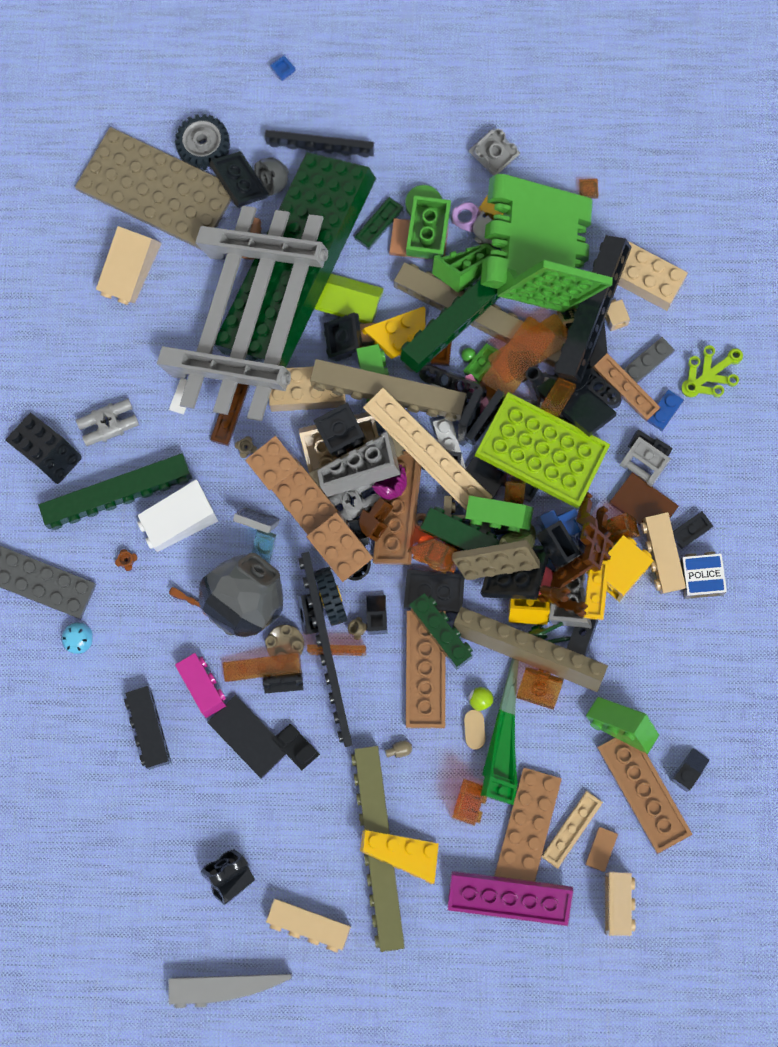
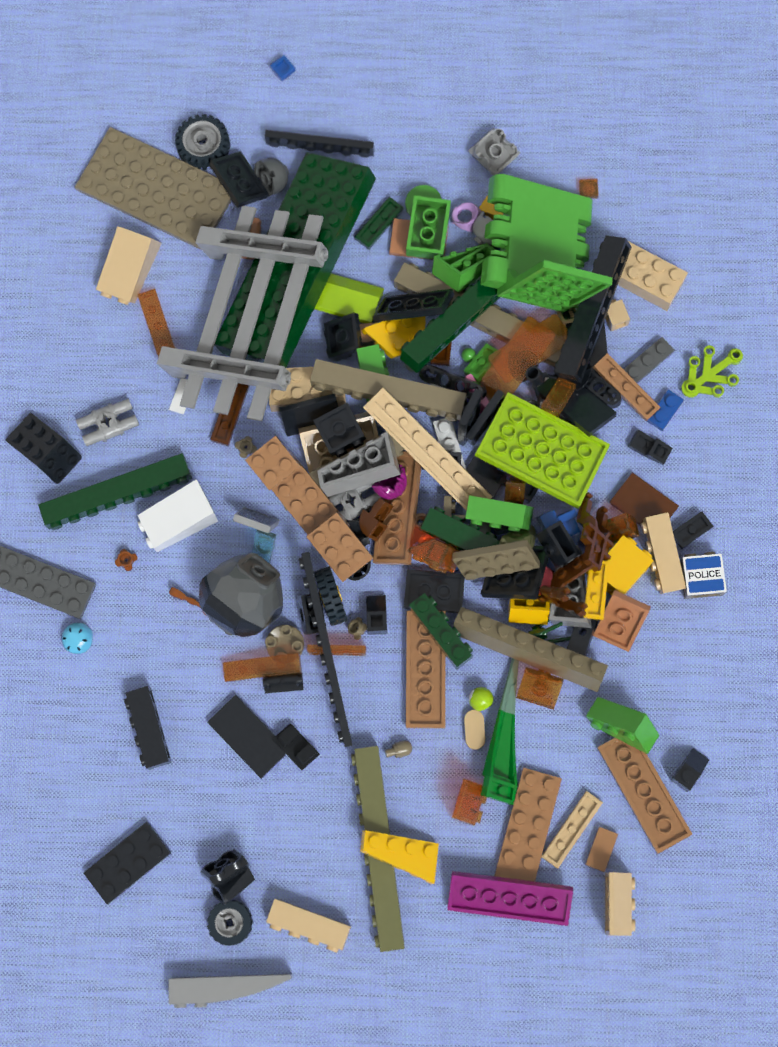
(127, 863): none -> black plate
(155, 320): none -> clear orange tile
(201, 685): dark pink brick -> none
(241, 919): none -> black wheel
(303, 413): none -> black tile
(413, 305): none -> black tile
(622, 621): none -> nougat plate
(649, 456): light grey plate -> none

